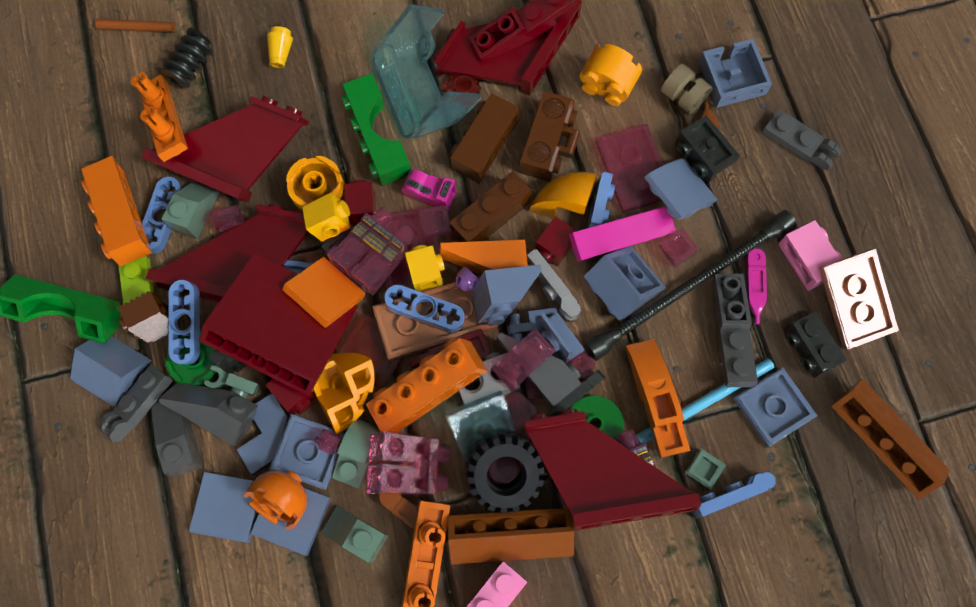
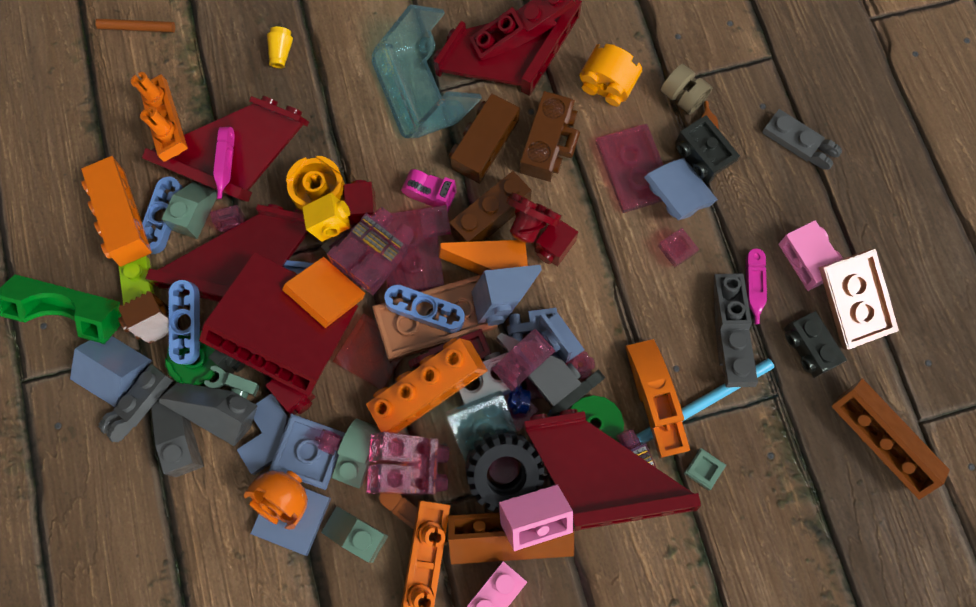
(186, 58): pearl dark grey piece -> none
(222, 508): sand blue tile -> none
(223, 158): none -> dark pink piece
(344, 388): light orange brick -> none
(387, 156): green arch -> none
(425, 267): yellow brick -> none
(462, 84): clear red animal -> none
(466, 279): medium lavender hinge -> none
(519, 400): none -> clear blue plate
(530, 218): none -> dark red plate
(536, 517): none -> bright pink brick
(555, 288): light grey hinge -> none
(565, 192): light orange brick -> none
(602, 343): pearl dark grey hose -> none
(603, 191): medium blue hinge -> none
(621, 233): dark pink tile -> none
(624, 282): sand blue slope -> none
(735, 78): sand blue piece -> none
(735, 493): medium blue hinge -> none
(775, 407): sand blue tile -> none

